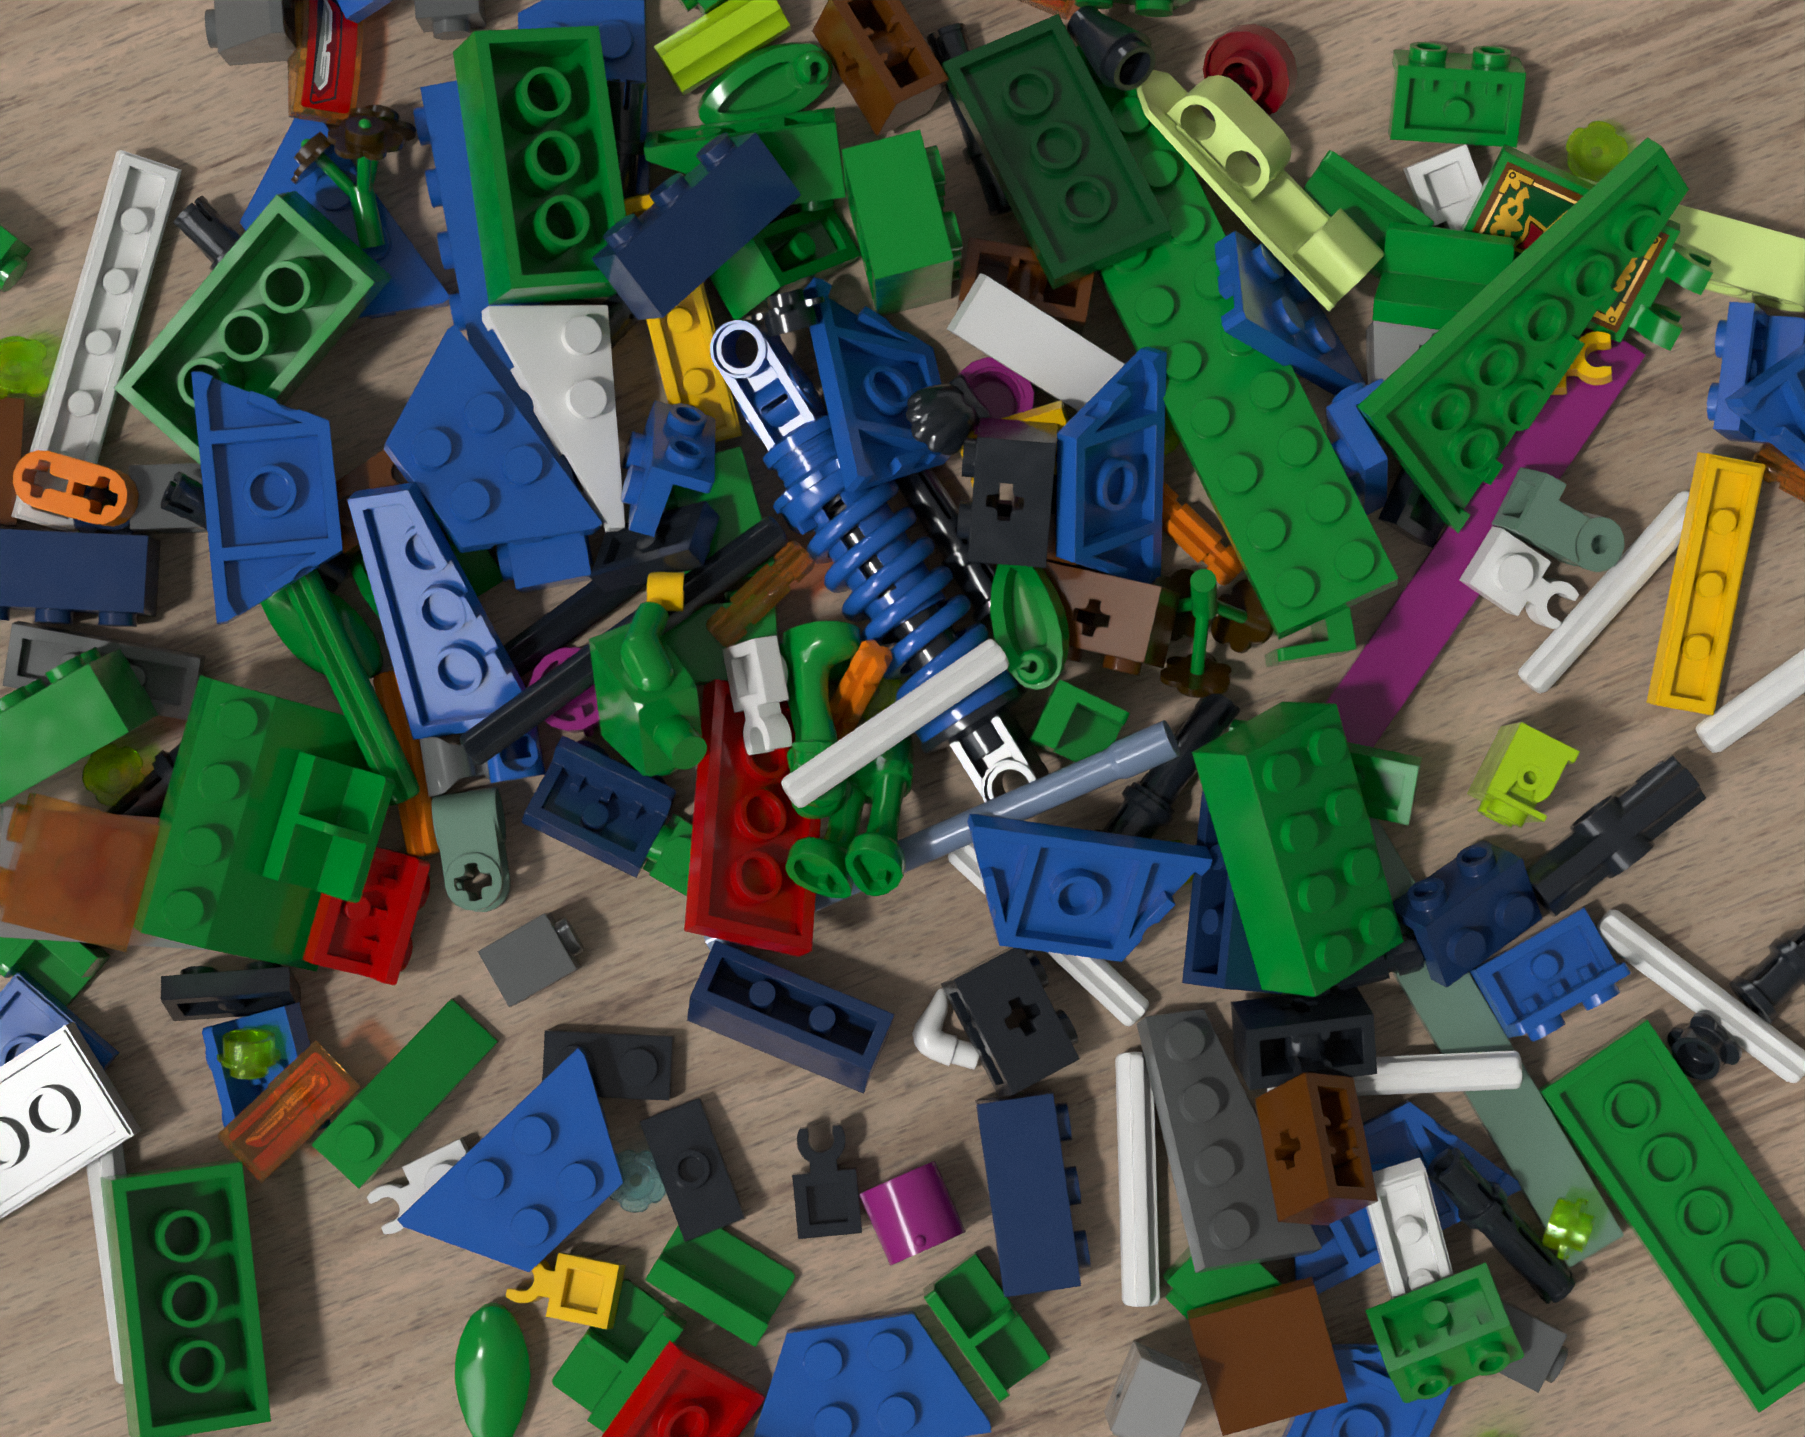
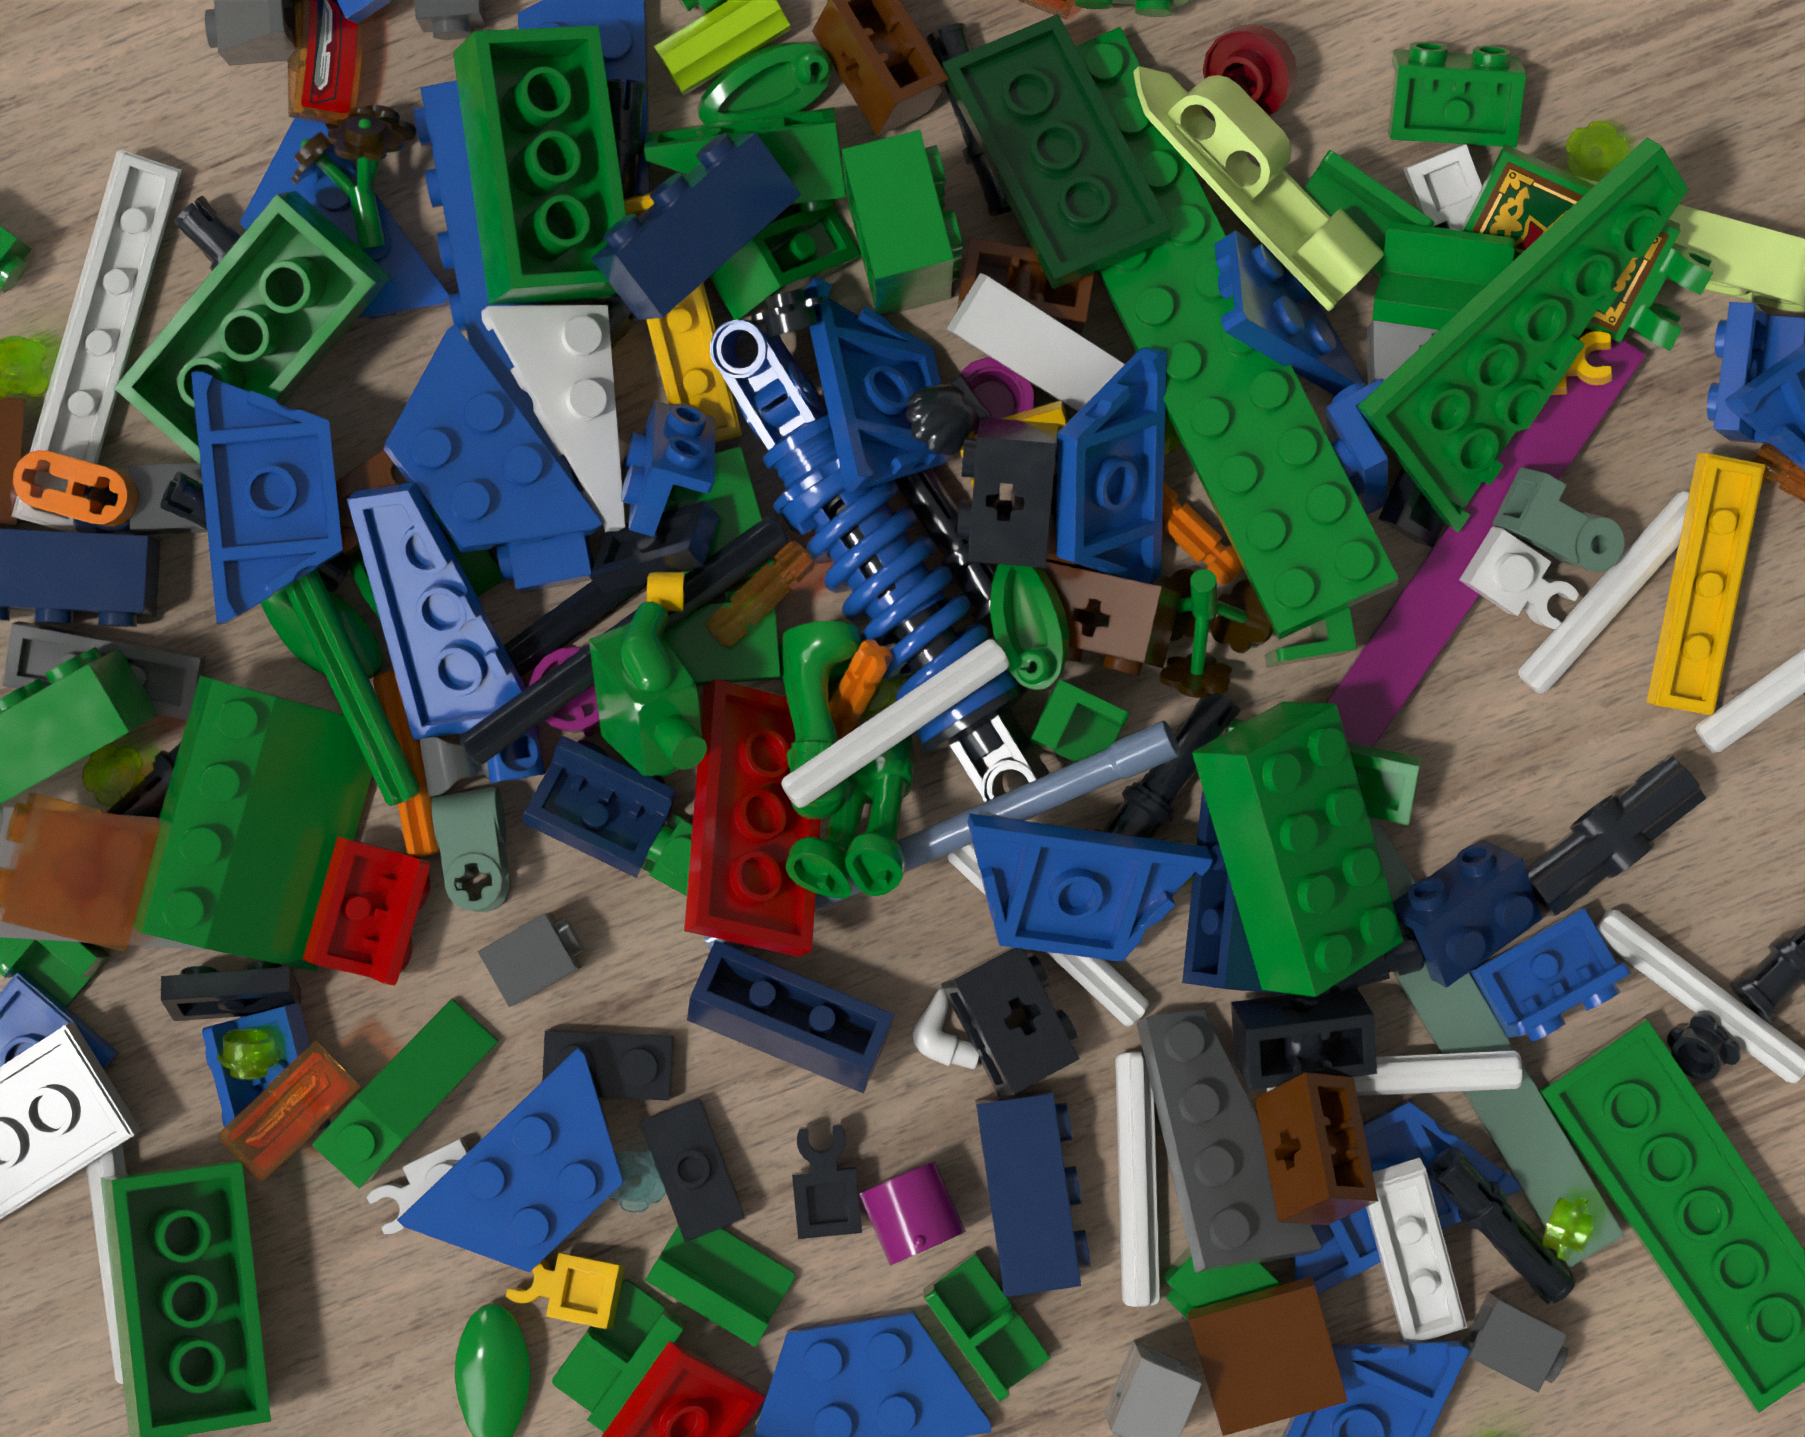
(329, 827): green panel -> none
(757, 685): white plate -> none
(1114, 50): black cone -> none
(1444, 1334): green bracket -> none
(1519, 774): lime hinge -> none

